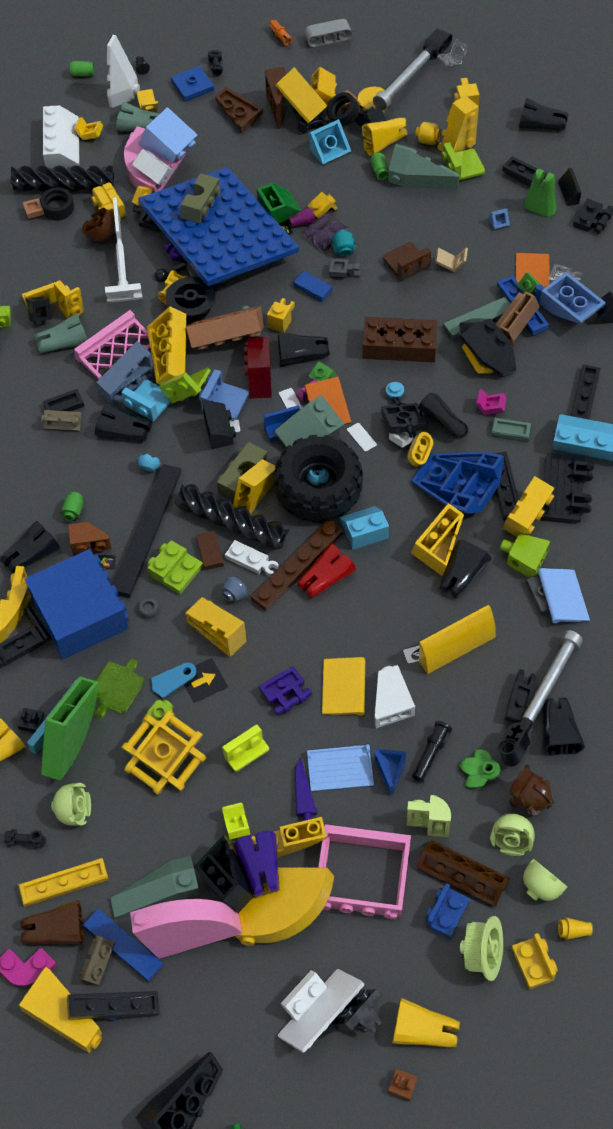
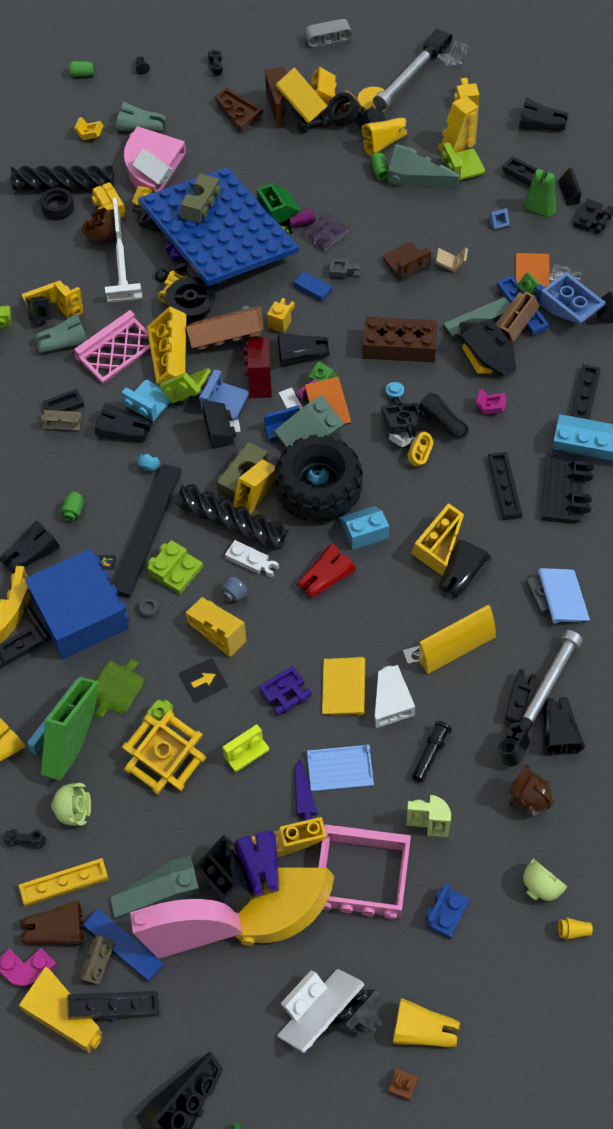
(30, 720): black tile -> none
(33, 208): nougat plate -> none
(60, 137): white slope -> none
(86, 536): dark orange slope -> none
(121, 75): white wedge -> none
(127, 372): sand blue wedge -> none
(146, 100): yellow bracket -> none
(168, 136): light blue slope -> none
(171, 680): dark azure piece -> none
(192, 83): blue plate -> none
(209, 550): reddish brown tile -> none
(235, 821): neon yellow bracket -> none
(280, 32): orange axle -> none
(296, 565): reddish brown plate -> none
(322, 204): yellow bracket -> none
(329, 142): medium azure slope -> none
(343, 243): teal head -> none
(361, 437): white sticker -> none
(391, 767): blue slope -> none
(428, 133): yellow head -> none
(461, 478): blue wedge -> none
(462, 873): reddish brown fence -> none
(477, 767): bright green plate -> none
(483, 947): yellowish green piece -> none
(511, 429): sand green tile -> none
(513, 834): yellowish green cylinder -> none
(526, 554): lime torso -> none
(529, 508): yellow wedge -> none
(534, 961): yellow bracket -> none

